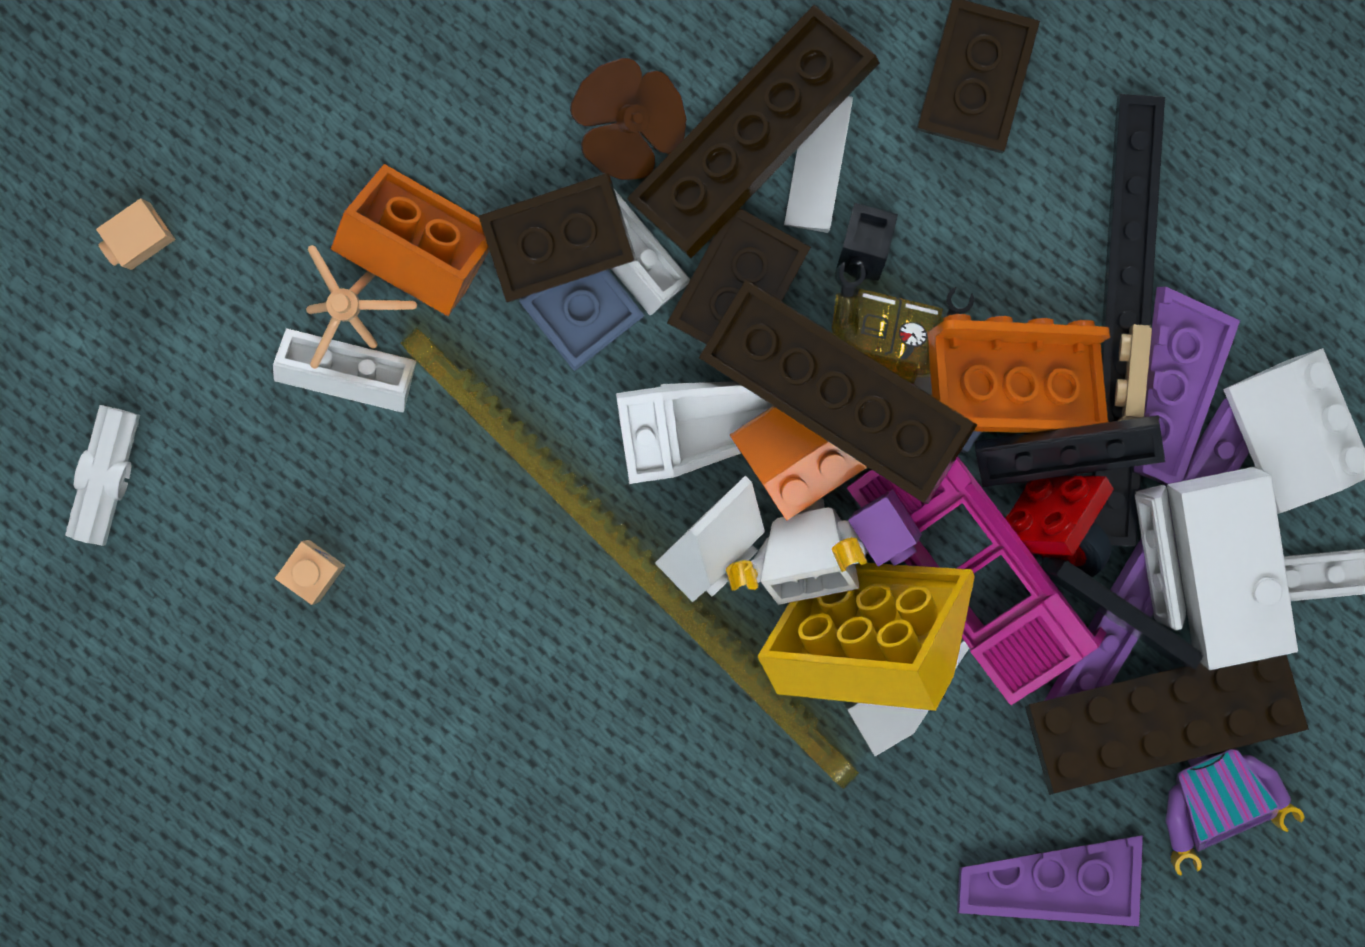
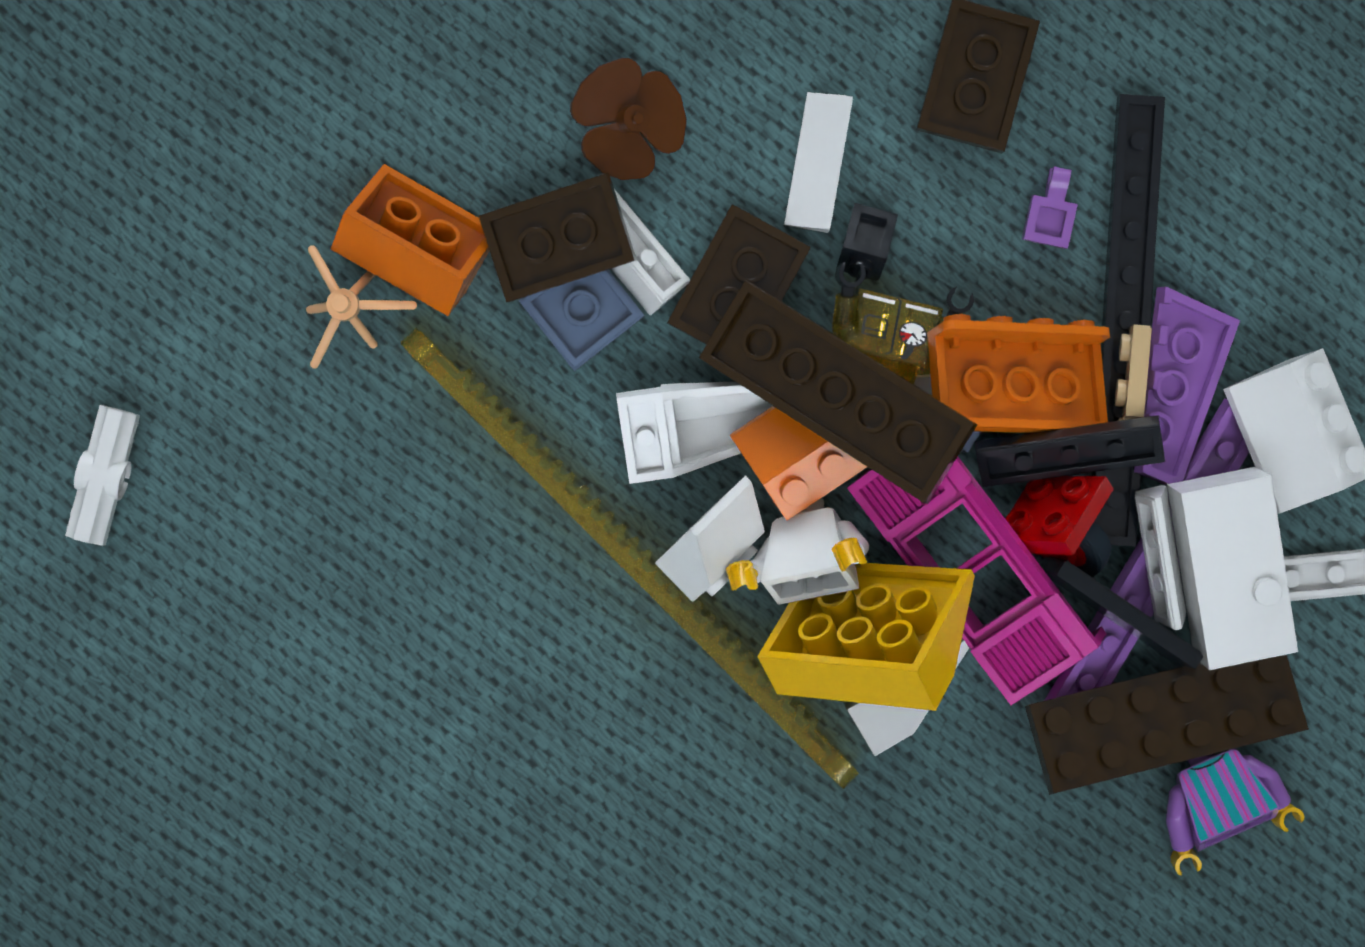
(134, 235): light nougat brick -> none
(310, 572): light nougat brick -> none
(345, 371): white slope -> none
(753, 130): dark brown plate -> none
(886, 529): medium lavender brick -> none
(1050, 217): none -> medium lavender plate
(1067, 884): medium lavender wing -> none

